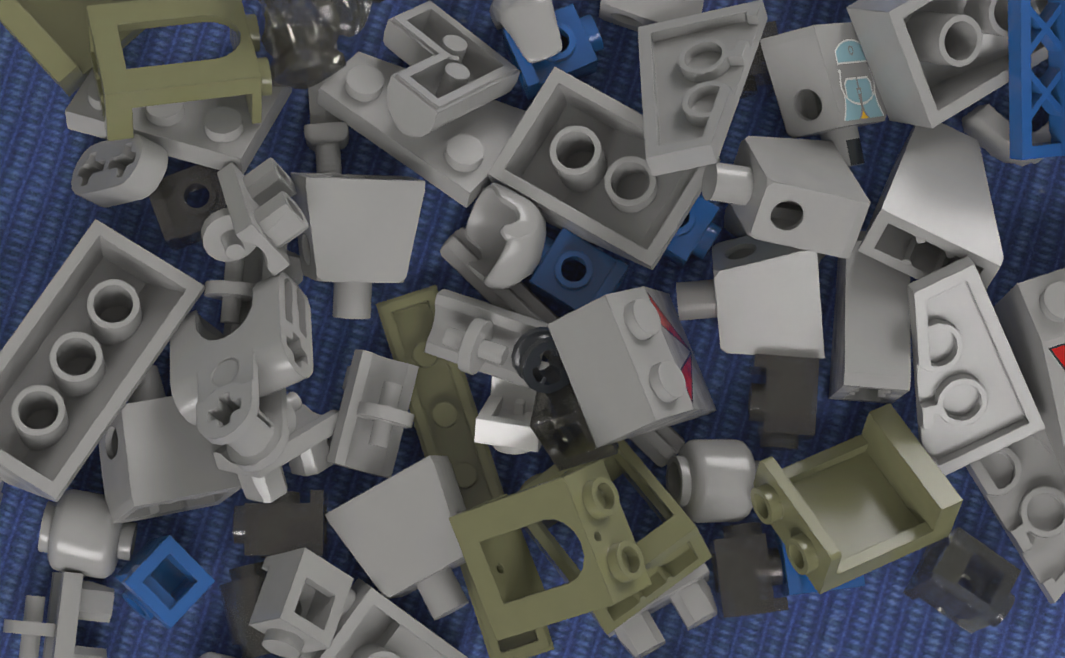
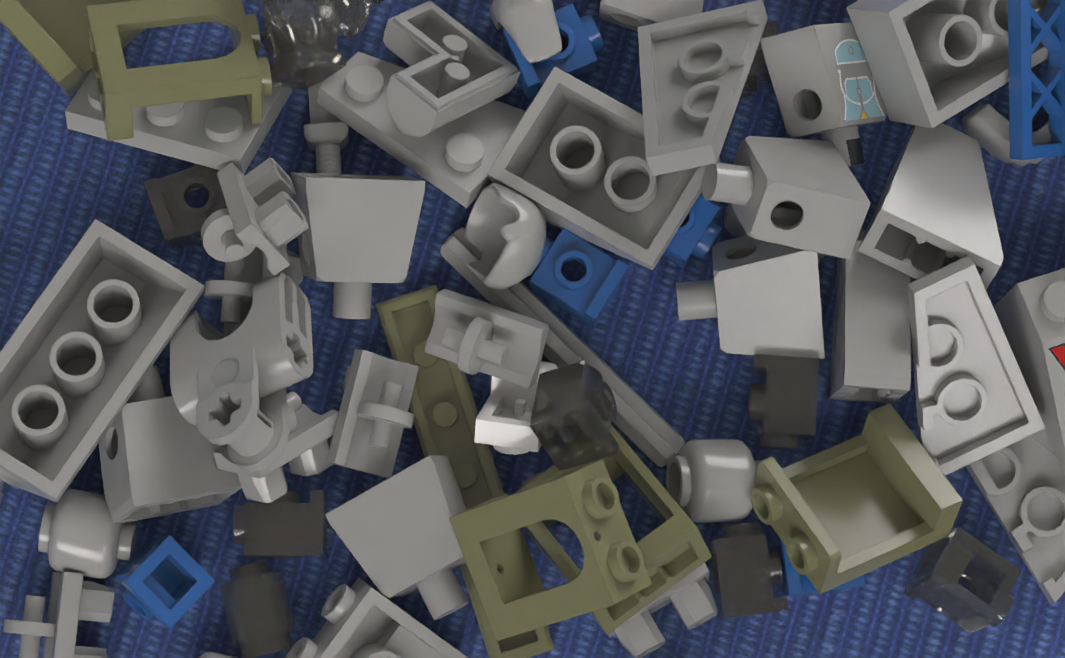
(119, 171): light grey beam -> none
(299, 603): light grey brick -> none
(527, 359): black bush -> none
(630, 365): light grey slope -> none

